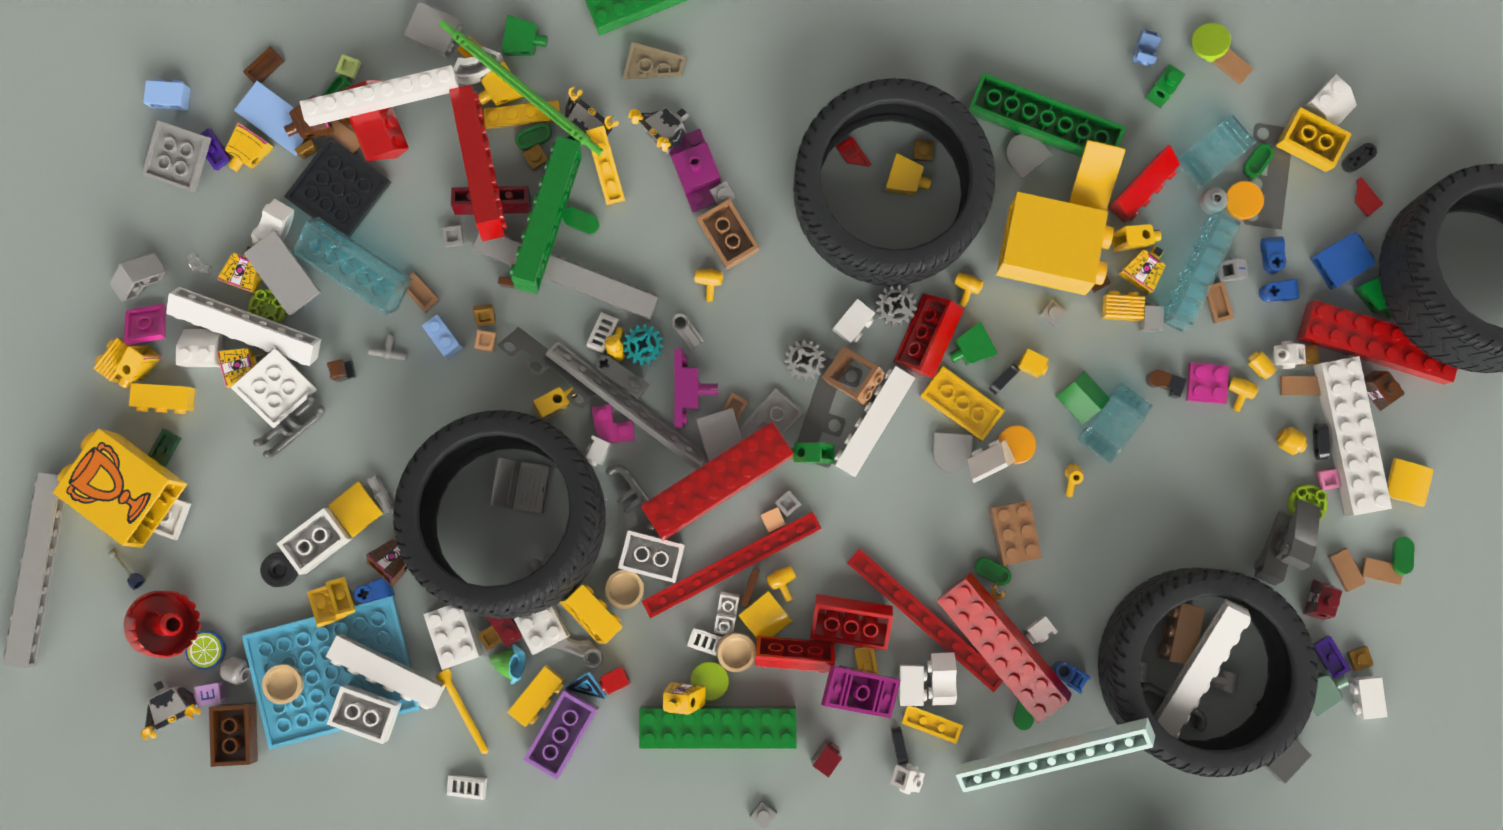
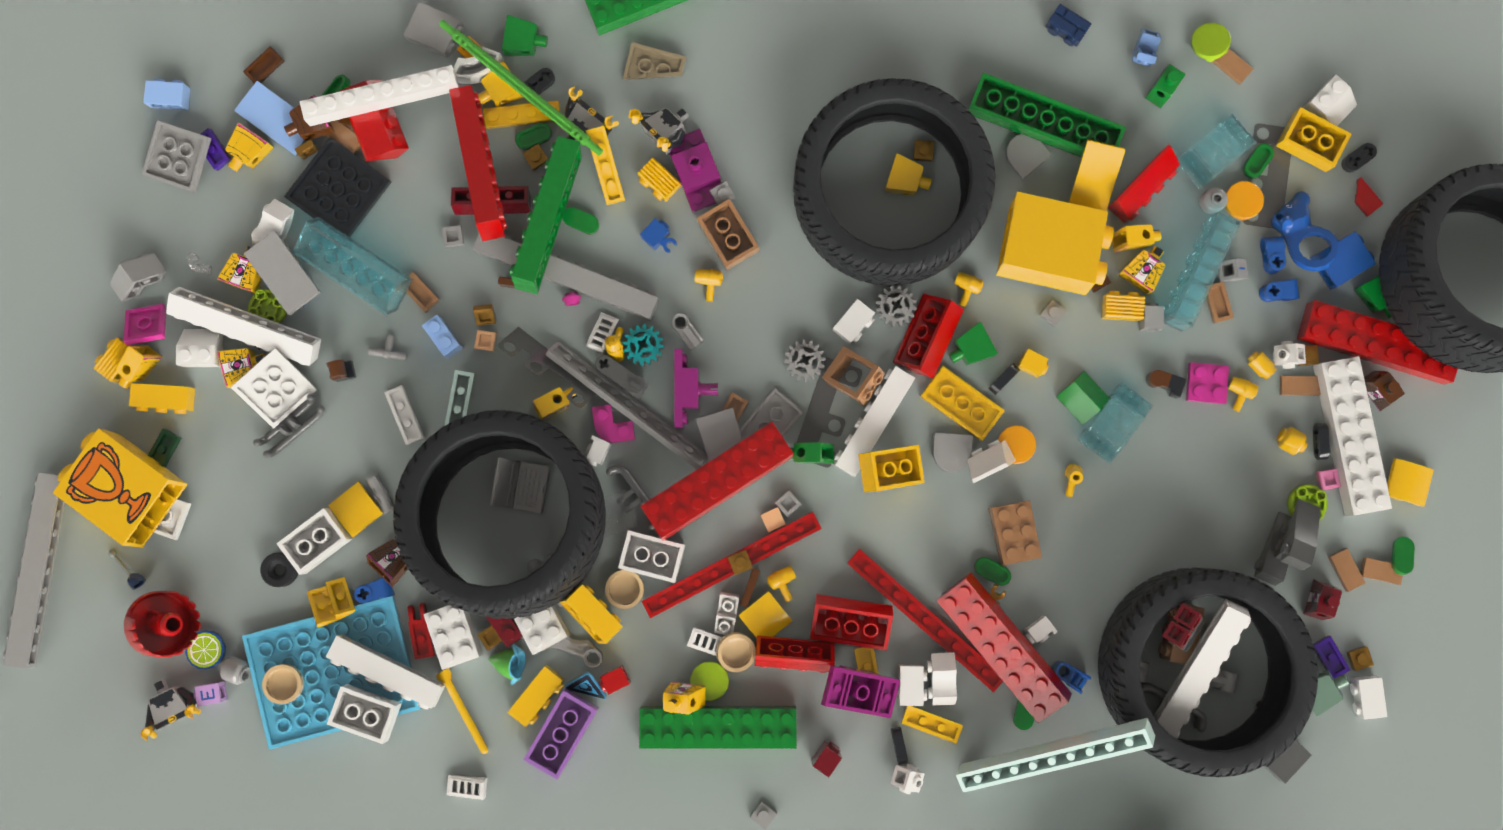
(233, 734): reddish brown brick -> none
(348, 66): yellowish green plate -> none
(404, 415): none -> white tile
(419, 633): none -> red hinge
(459, 396): none -> light aqua brick
(537, 77): none -> black beam
(571, 299): none -> dark pink plate
(656, 235): none -> blue brick
(659, 180): none -> yellow brick
(740, 562): none -> pearl gold plate
(852, 153): red tile -> none
(891, 468): none -> yellow brick
(1067, 25): none -> dark blue brick
(1189, 626): none -> dark red hips
(1295, 225): none -> blue animal

